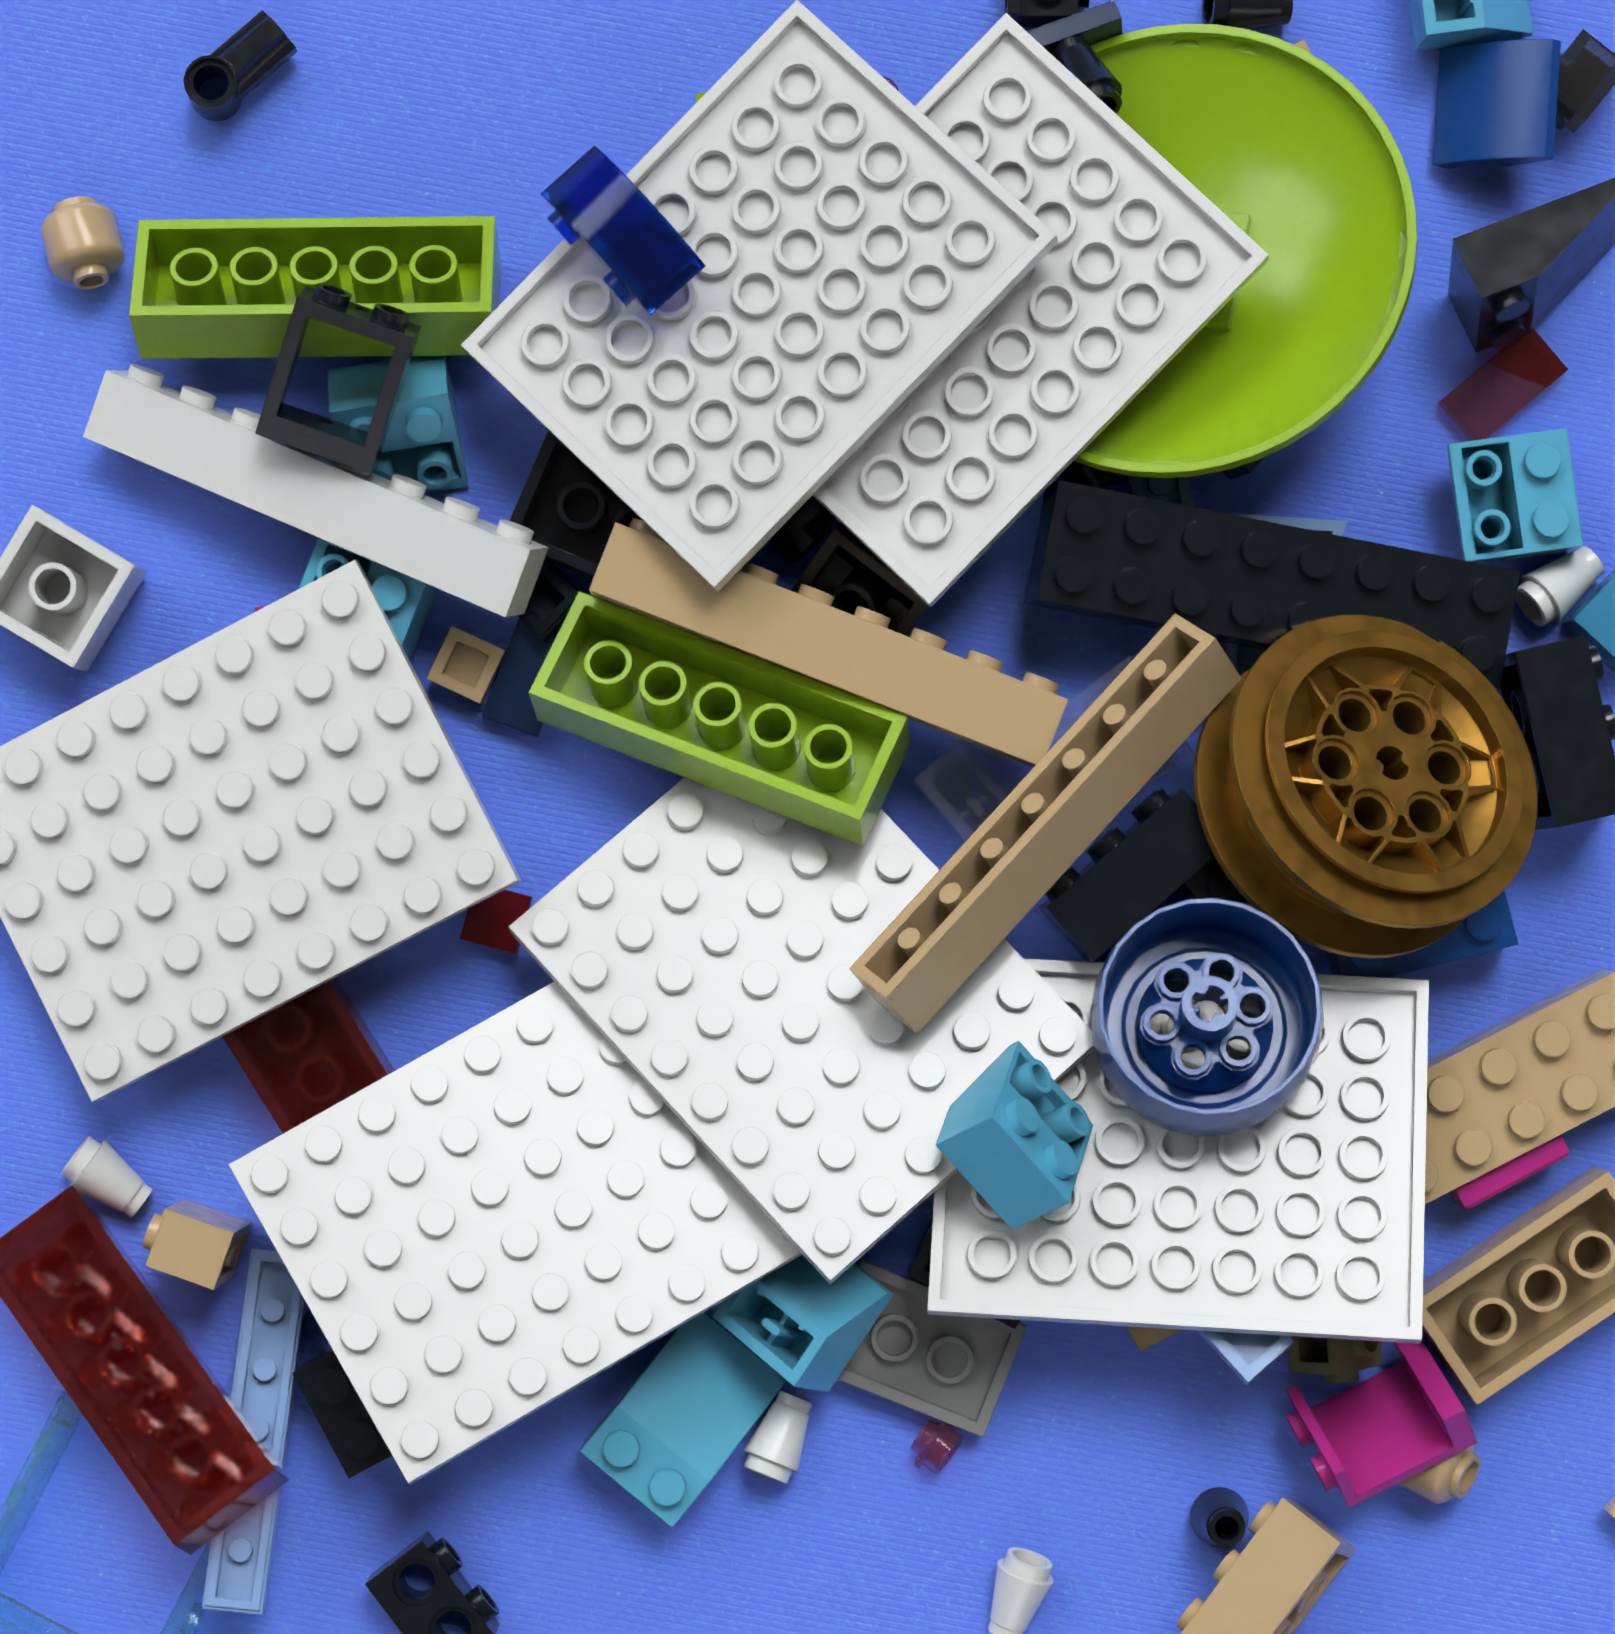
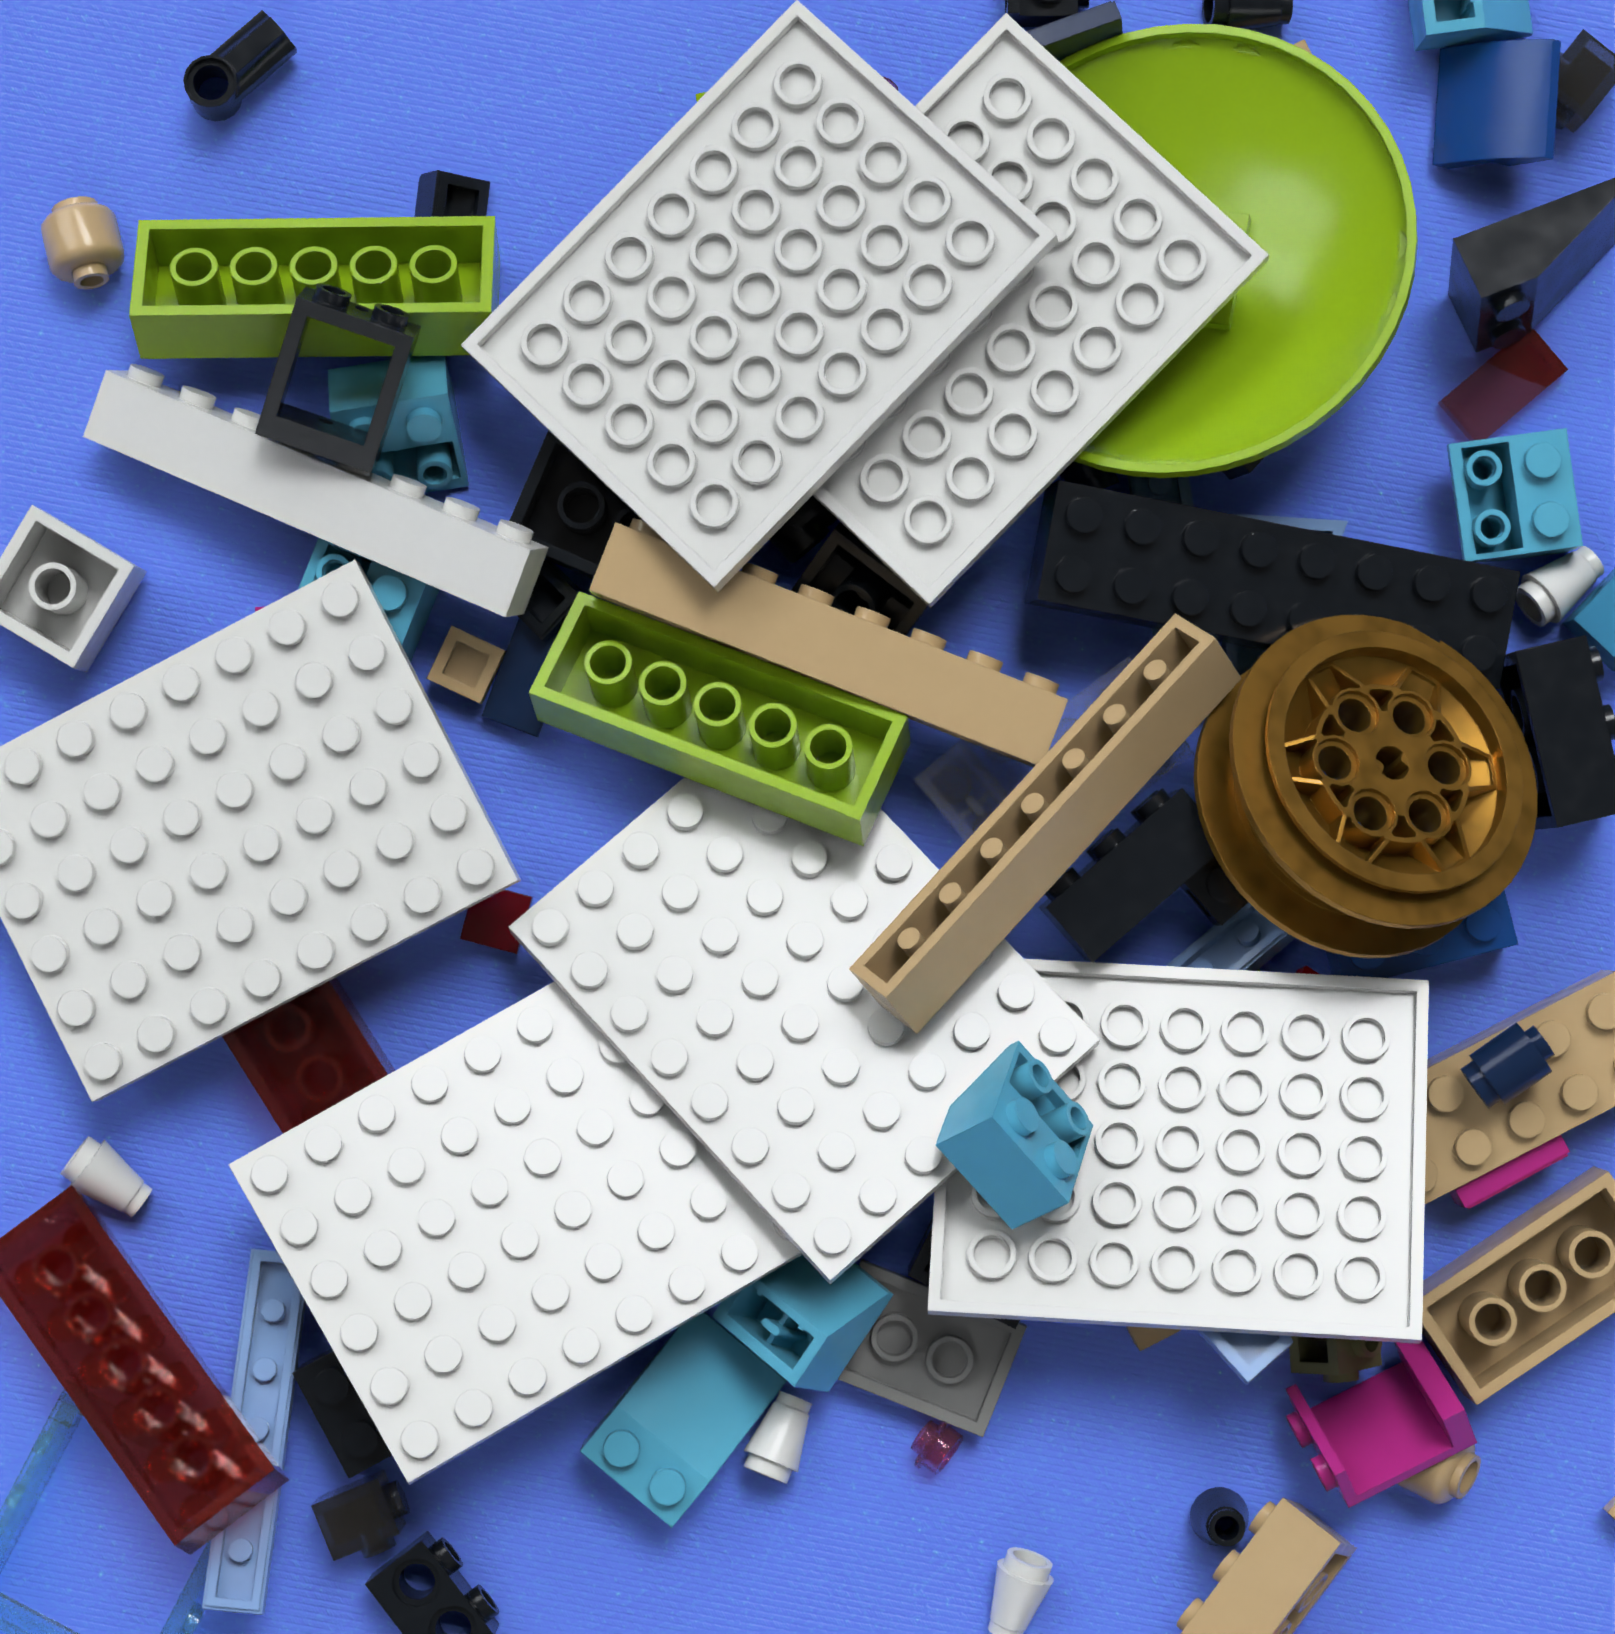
(196, 1243): tan brick -> none
(362, 1516): none -> clear smoke brick
(451, 195): none -> black slope
(621, 230): clear blue brick -> none
(1090, 70): black cone -> none
(1263, 965): blue wheel -> none
(1508, 1065): none -> dark blue brick

